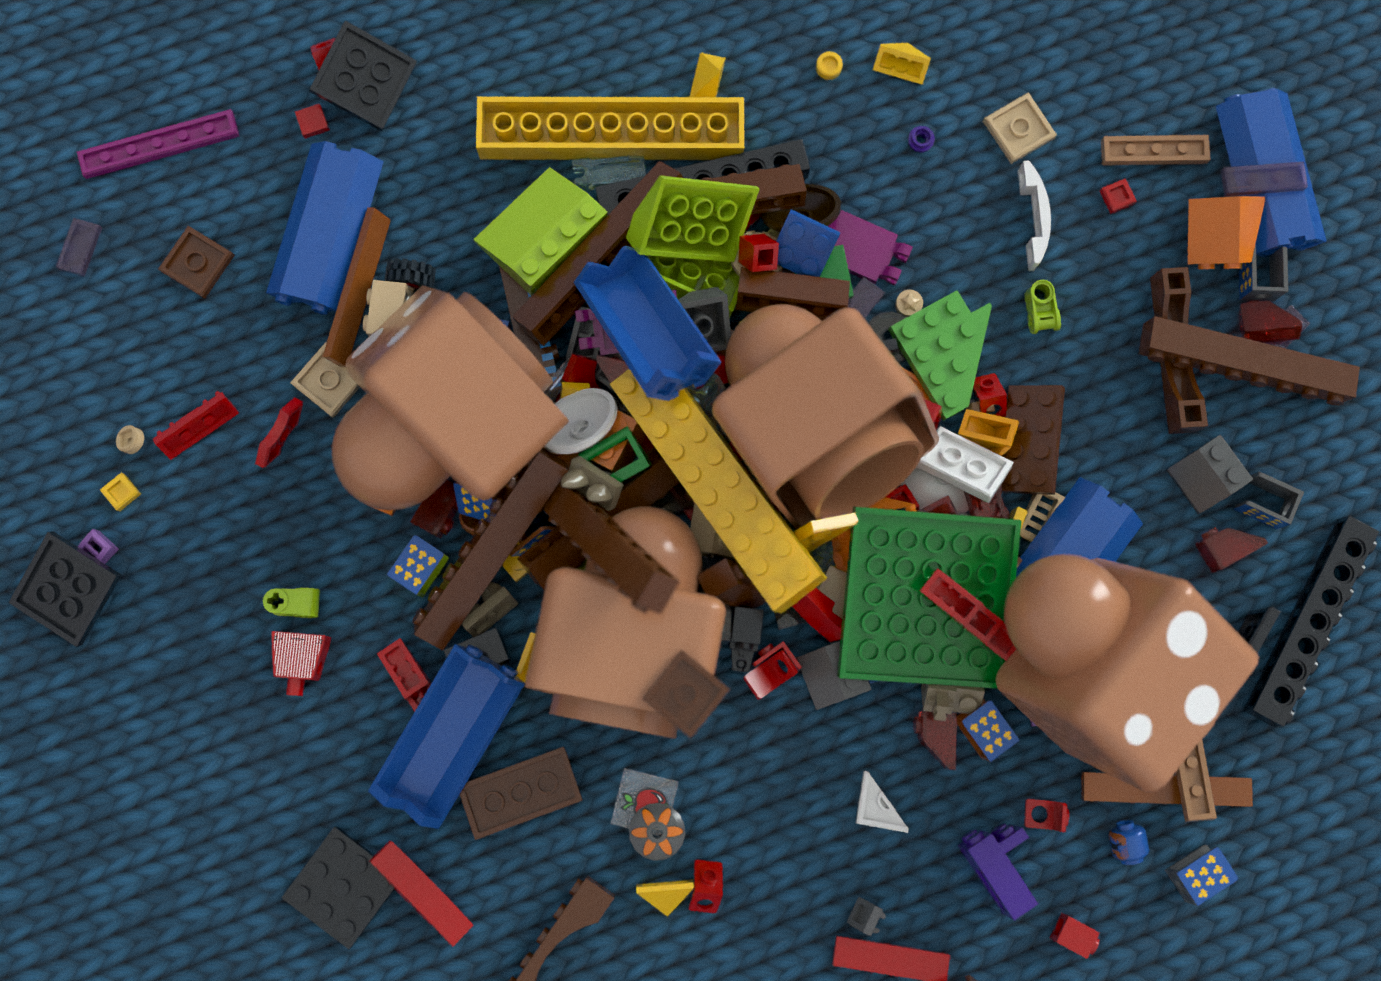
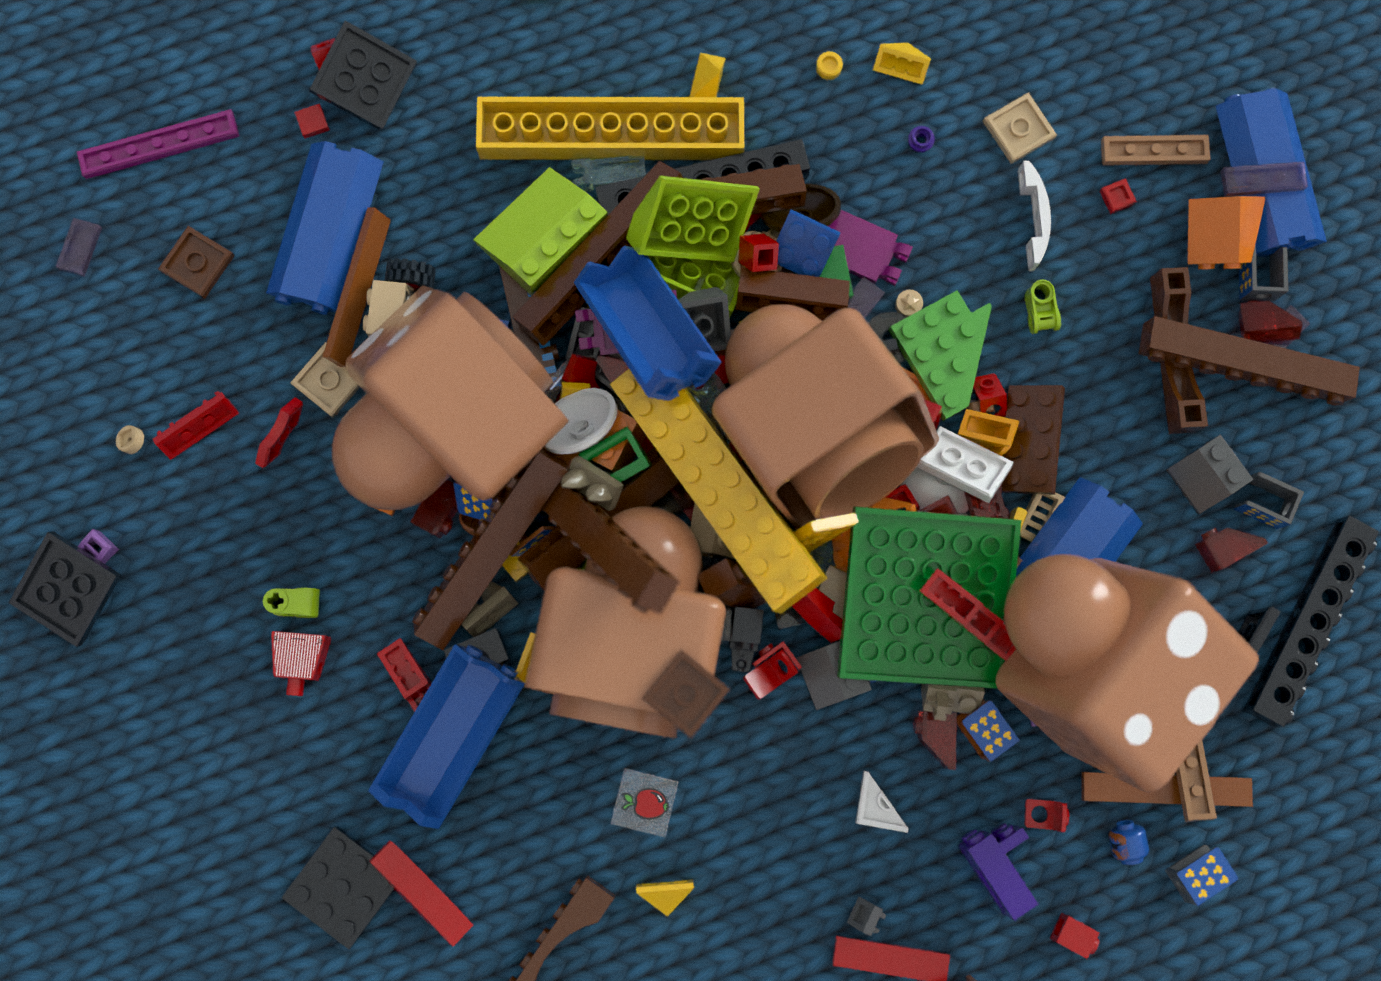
(120, 492): yellow tile -> none
(418, 566): blue piece -> none
(520, 793): reddish brown plate -> none
(657, 816): dark grey dish -> none
(707, 885): red bracket -> none

